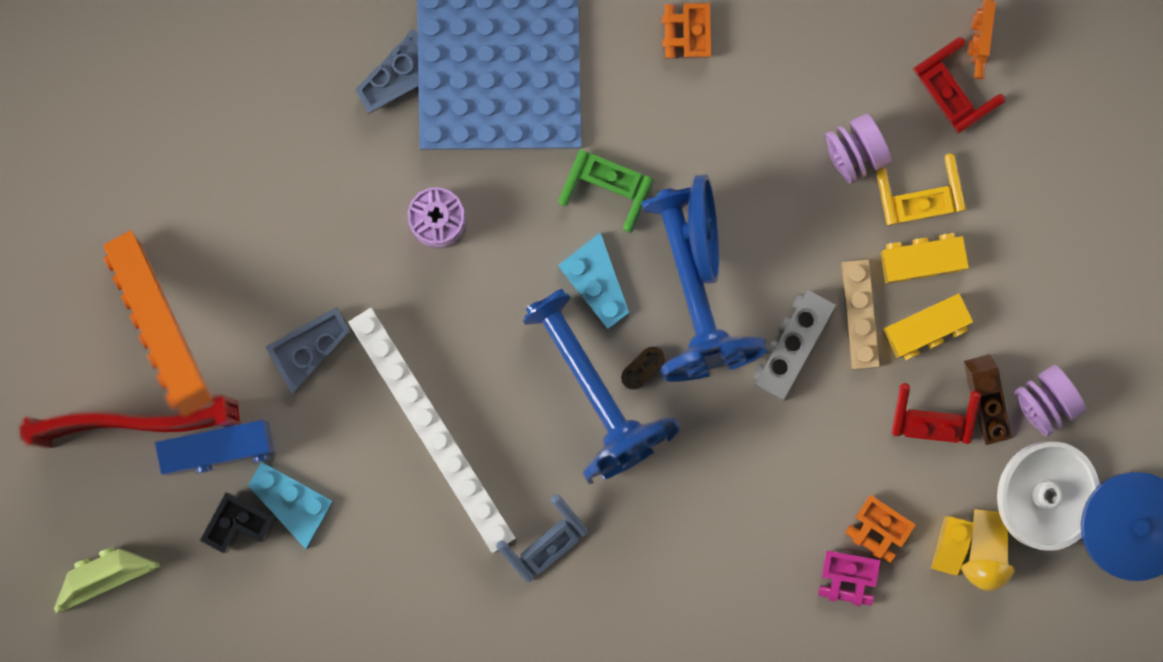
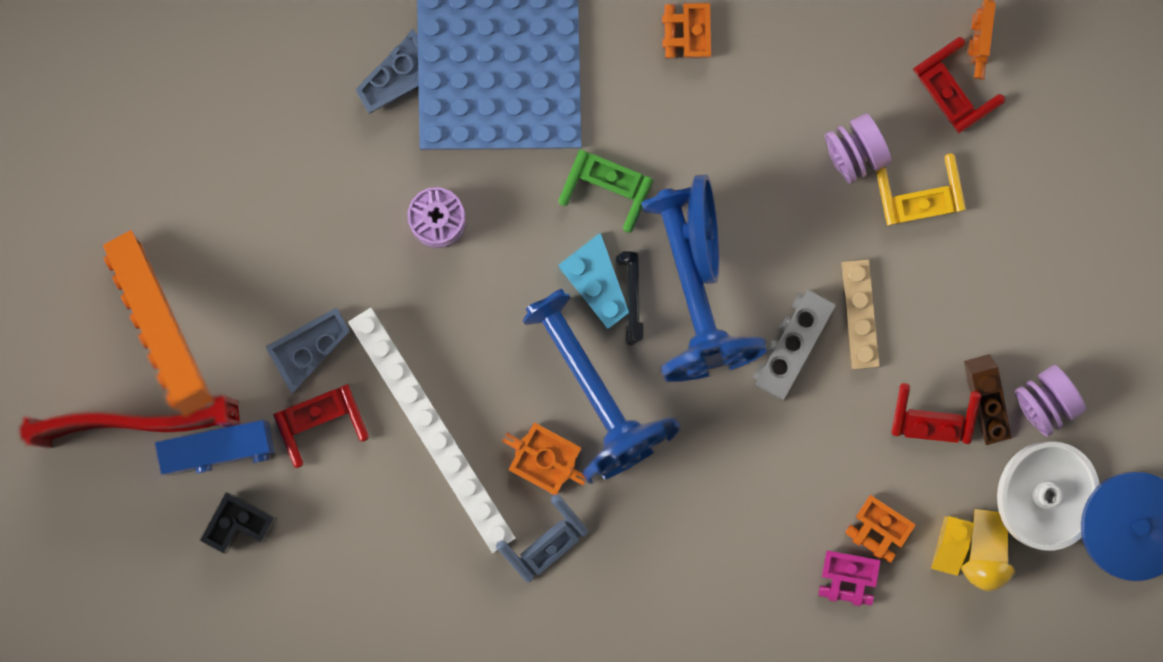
(101, 576): yellowish green wedge -> none
(291, 502): medium azure wing -> none
(316, 412): none -> red plate
(544, 458): none -> orange plate
(634, 330): none -> black hinge
(647, 372): dark brown beam -> none
(924, 258): yellow brick -> none
(928, 327): yellow brick -> none

